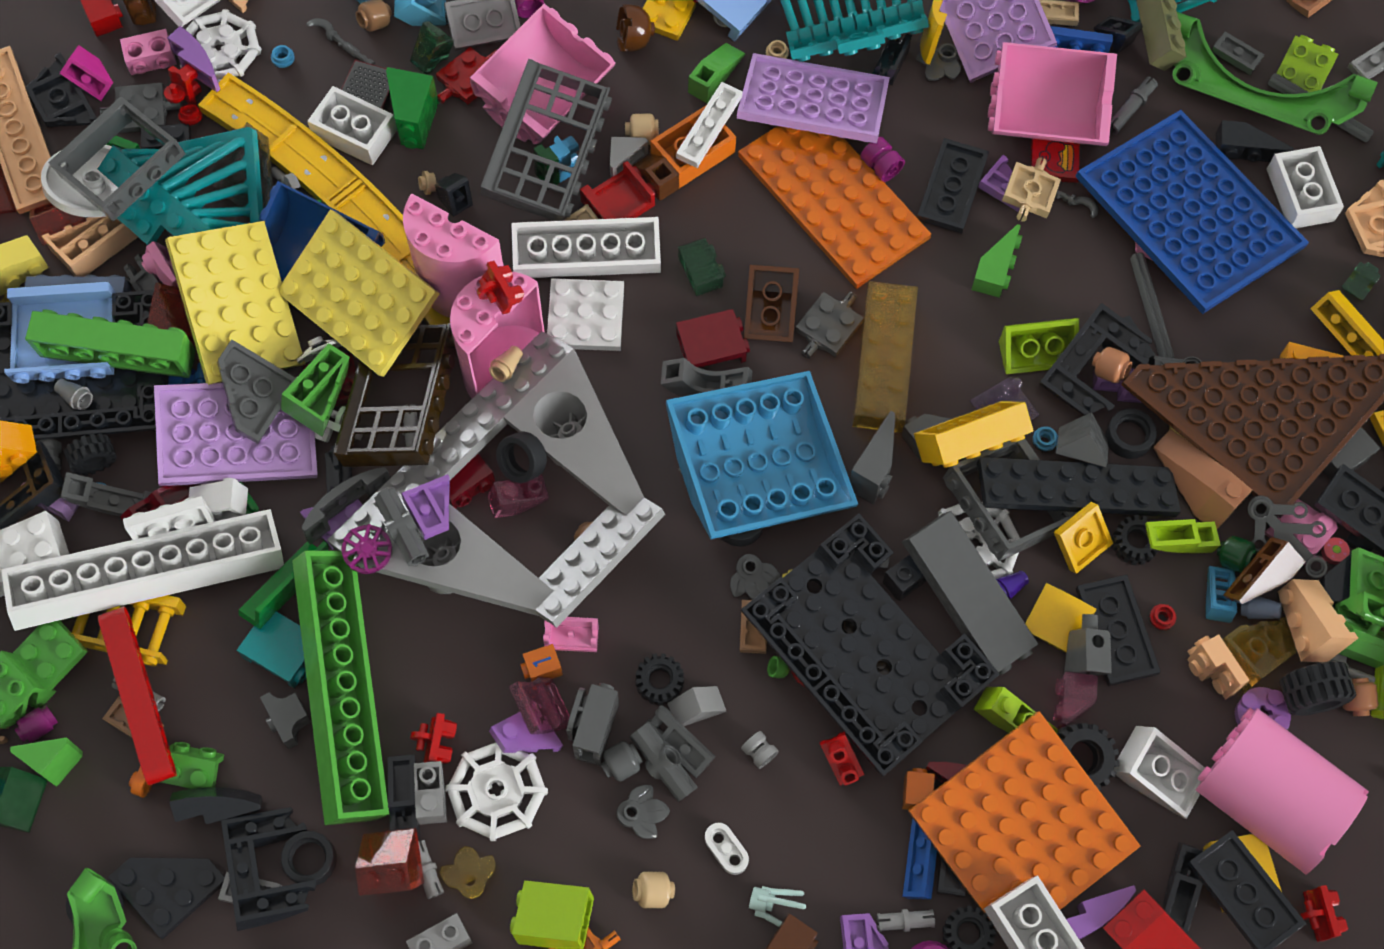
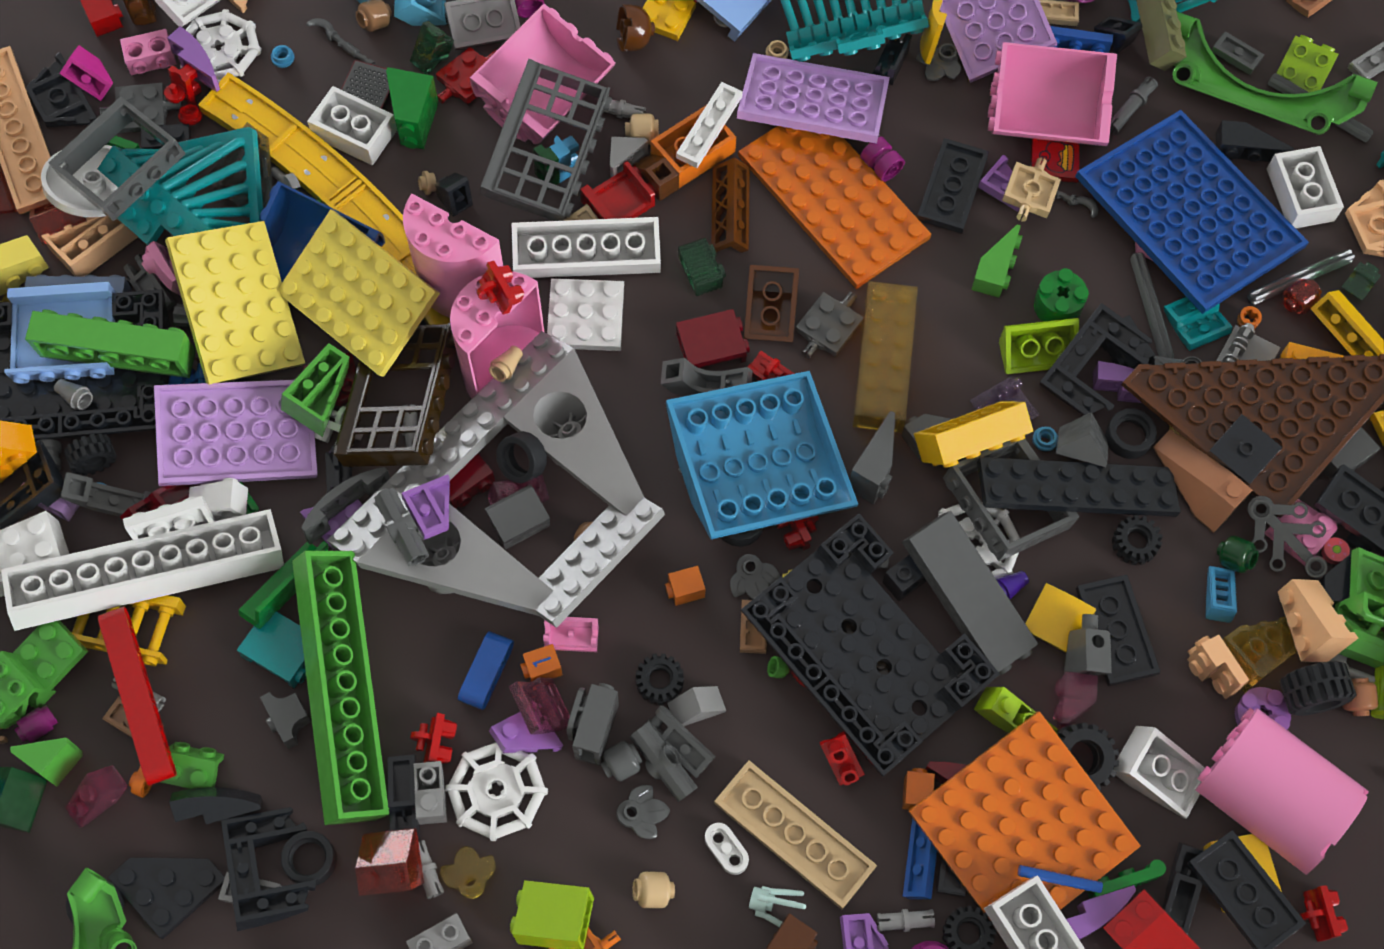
(95, 795): none -> clear pink slope
(168, 309): clear red plate -> none
(251, 389): dark grey plate -> none
(316, 346): white dish -> none
(366, 549): magenta wheel -> none
(486, 670): none -> blue beam
(518, 517): none -> dark grey slope
(624, 109): none -> light grey pin
(685, 585): none -> orange brick
(713, 71): bright green slope -> none
(737, 205): none -> reddish brown fence
(759, 749): light grey wheel -> none
(767, 368): none -> red hips
(795, 834): none -> tan plate
(799, 536): none -> red hips
(1060, 296): none -> green brick
(1060, 879): none -> blue bar
(1083, 537): yellow plate -> none
(1112, 365): nougat head -> none
(1130, 877): none -> green plate
(1165, 610): red plate -> none
(1183, 536): lime slope -> none
(1193, 326): none -> teal slope
(1244, 450): none -> black plate
(1247, 346): none -> light grey hinge
(1253, 313): none -> orange bush
(1261, 609): sand blue cone -> none
(1269, 569): slope -> none
(1301, 296): none -> clear red head
(1310, 272): none -> dark grey axle

